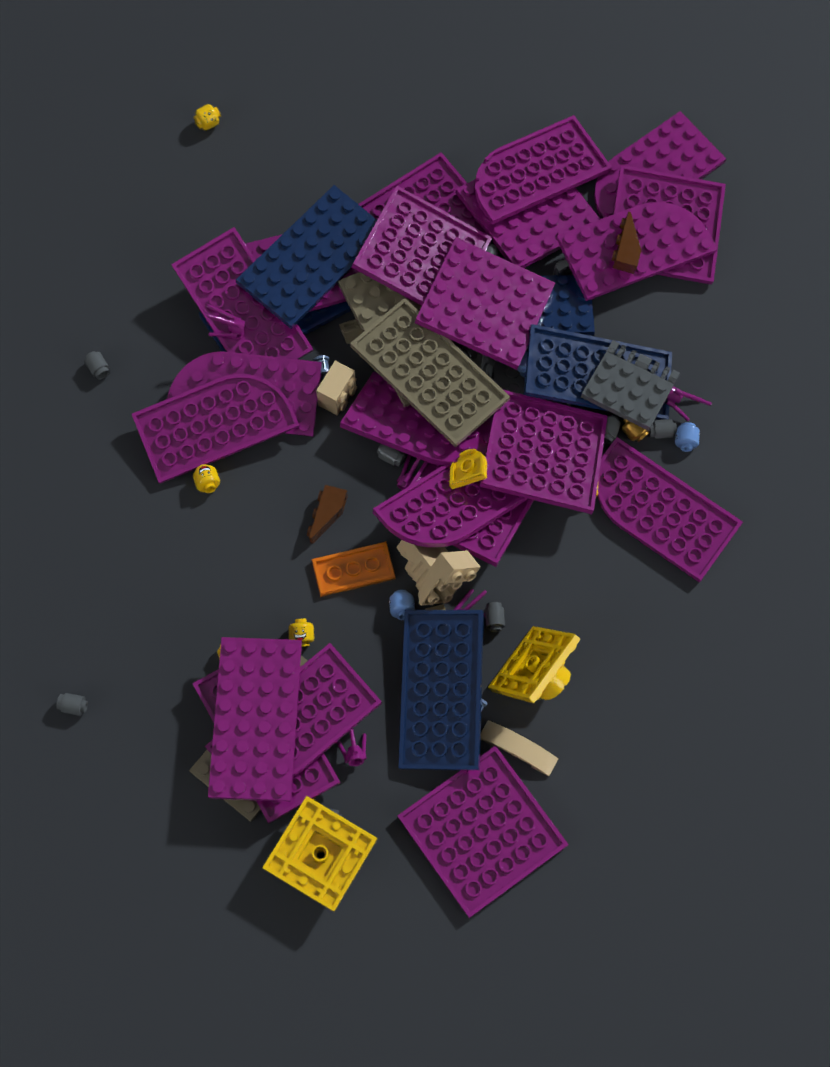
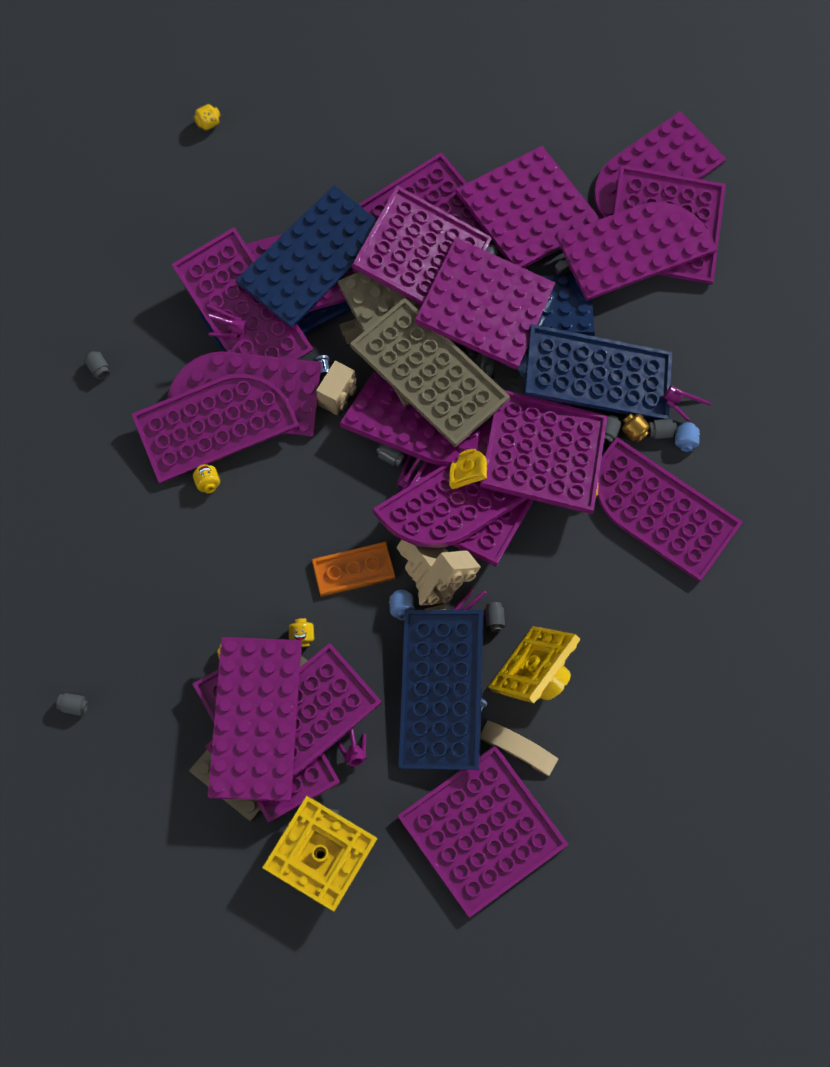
(330, 508): reddish brown slope -> none
(537, 169): magenta plate -> none
(629, 249): reddish brown slope -> none
(629, 387): dark grey hinge -> none

